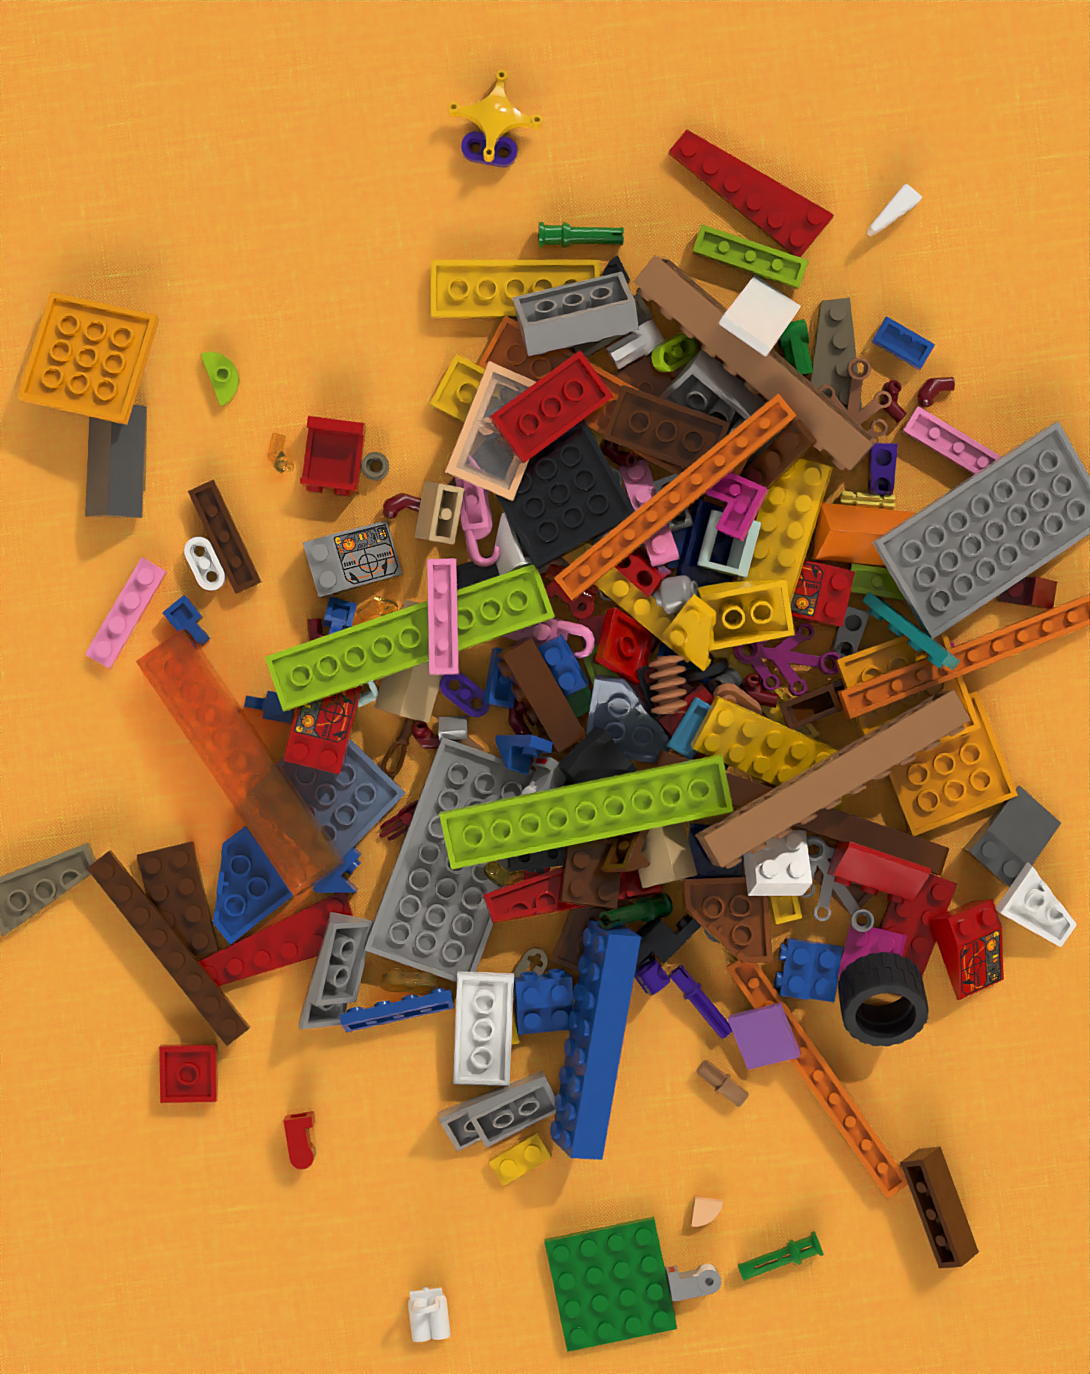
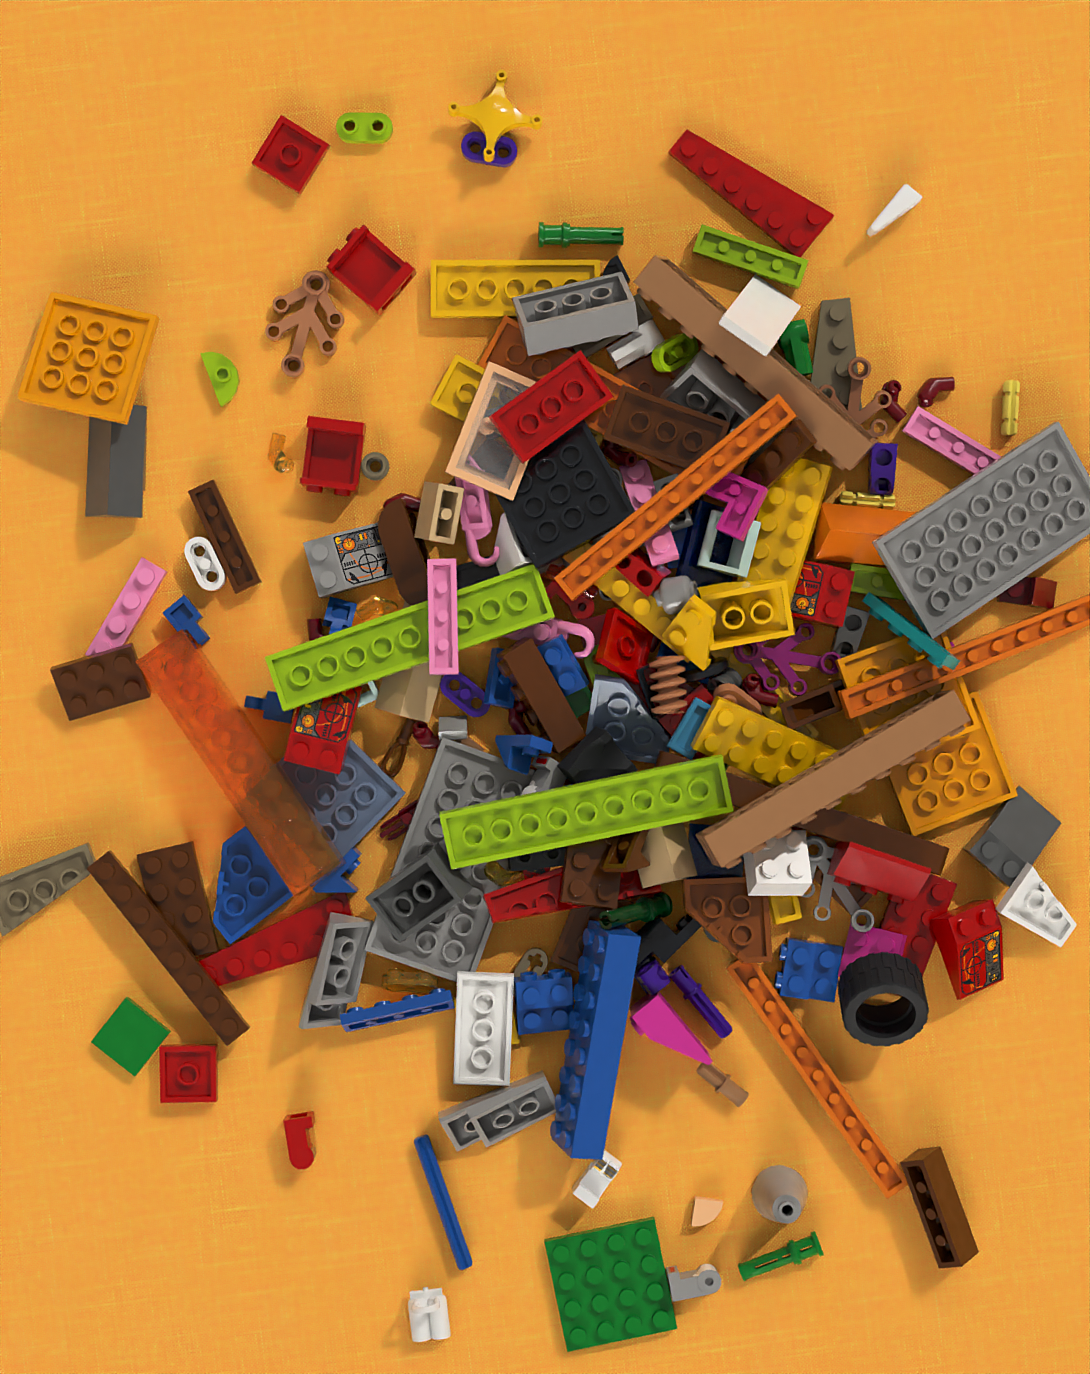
(100, 682): none -> reddish brown plate
(131, 1036): none -> green tile
(290, 154): none -> red plate
(305, 318): none -> nougat plant
(363, 131): none -> lime plate
(370, 269): none -> red panel
(404, 552): none -> reddish brown brick
(419, 893): none -> dark grey slope
(443, 1202): none -> blue axle
(520, 1158): yellow plate -> none
(596, 1179): none -> white leg
(663, 1025): none -> dark pink slope
(764, 1036): medium lavender tile -> none
(779, 1194): none -> light grey cone
(902, 343): blue plate -> none
(1010, 407): none -> light yellow axle

